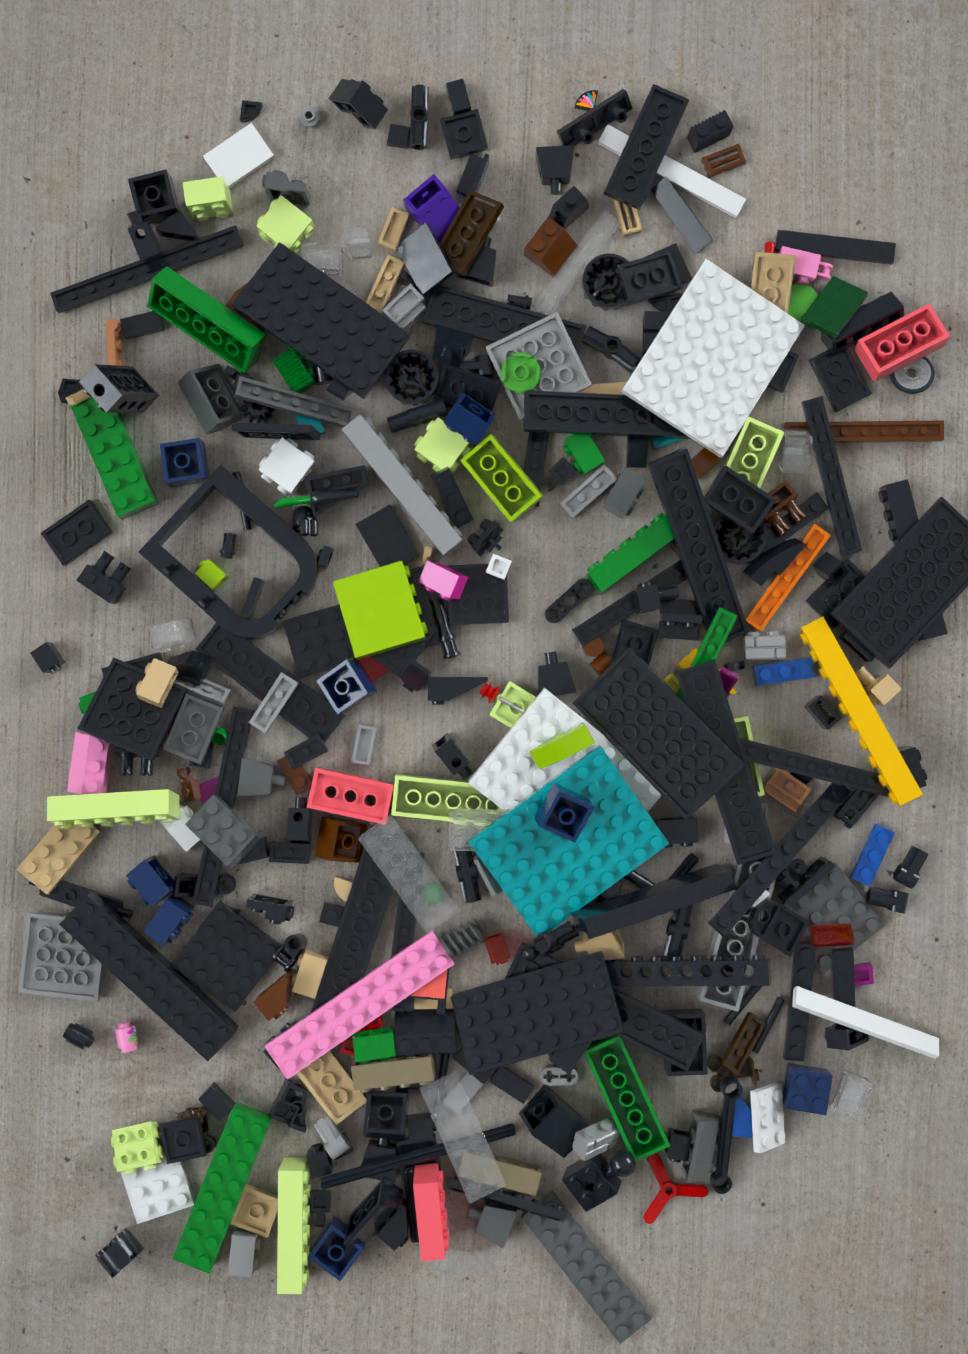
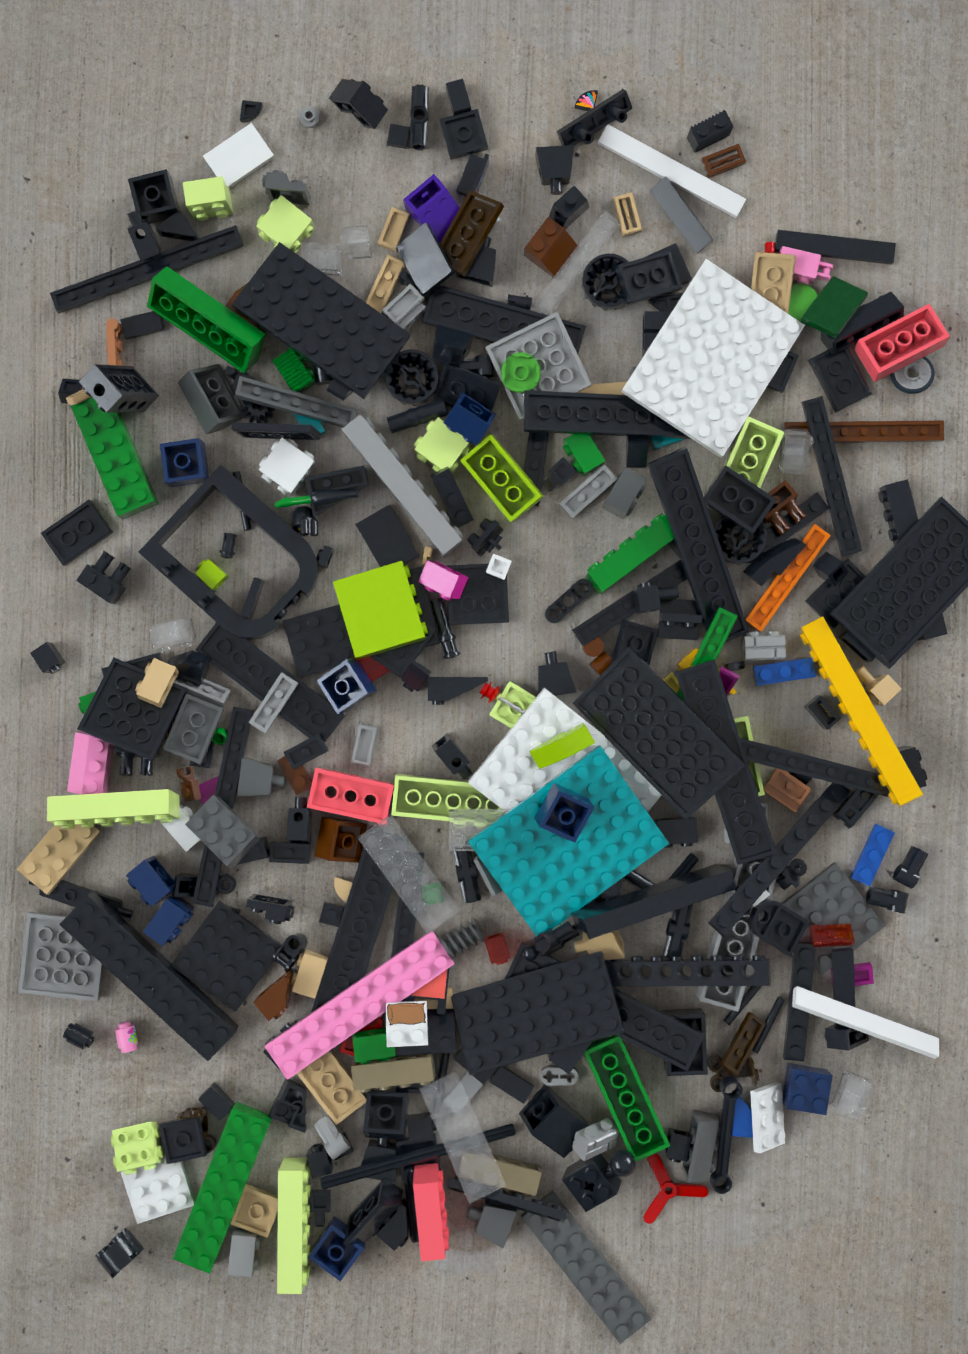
(406, 1024): none -> slope
(600, 341): black piece -> none
(646, 147): black plate -> none
(705, 461): reddish brown tile -> none
(813, 875): black tile -> none

